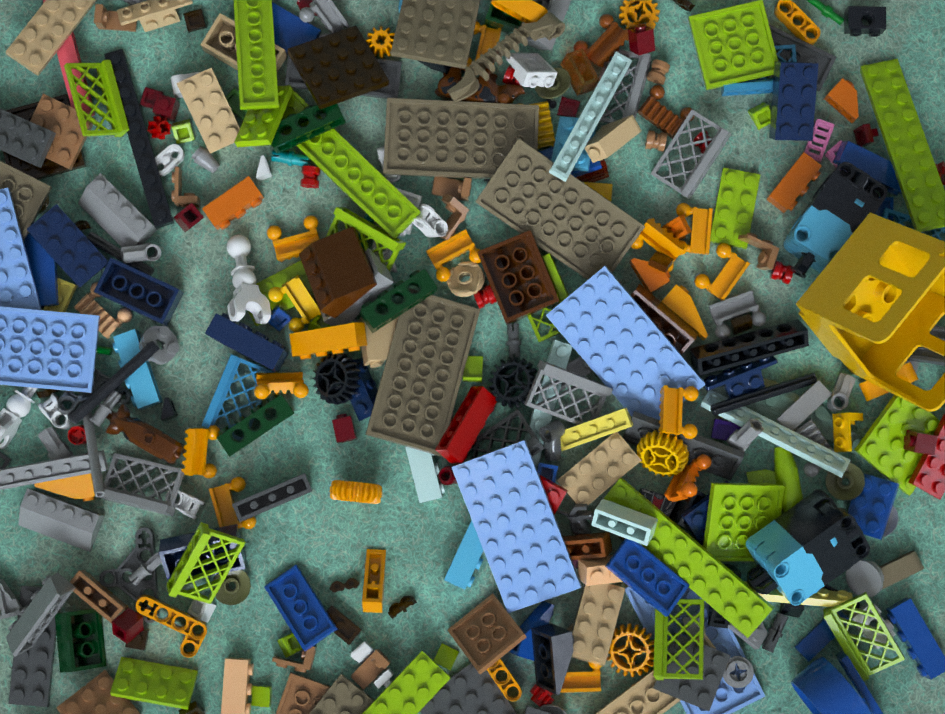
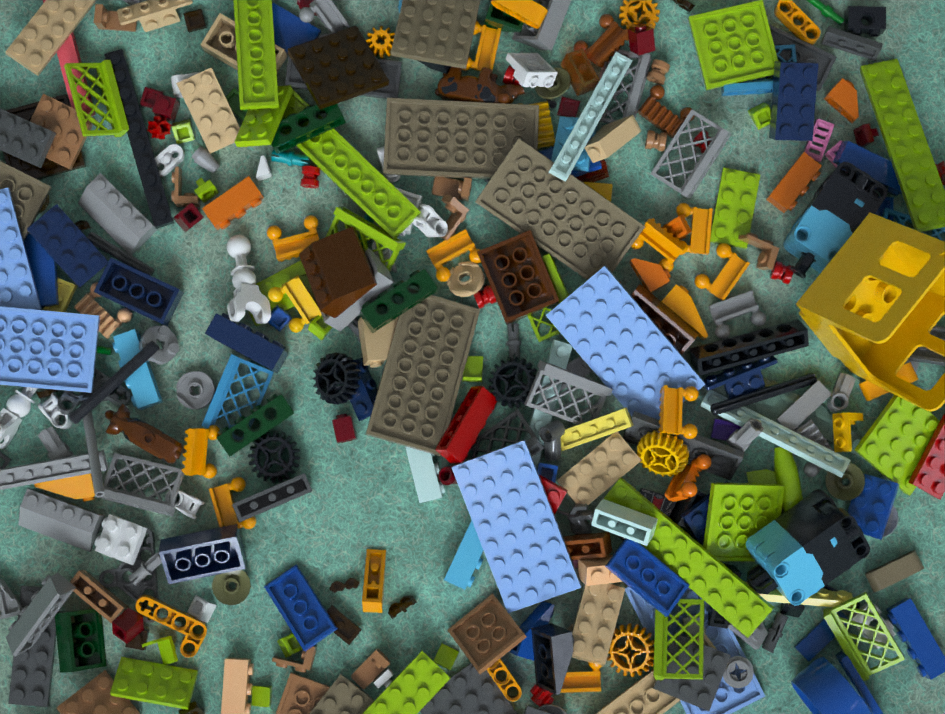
(75, 435): red wheel -> none
(105, 408): light grey axle -> none
(120, 539): none -> white plate
(138, 253): light grey piece -> none
(166, 649): none -> lime bracket
(168, 410): black slope -> none
(192, 555): lime fence -> none
(205, 190): none -> lime tile
(206, 390): none -> light grey plate
(268, 464): none -> black gear
(280, 381): light orange gear -> none
(328, 339): light orange brick -> none
(356, 492): light orange gear -> none
(362, 652): white slope -> none
(548, 26): dark tan piece -> none
(660, 261): reddish brown tile -> none
(741, 323): dark brown plate -> none
(852, 43): none -> dark grey plate
(865, 577): light grey tile -> none
(920, 442): dark red brick -> none

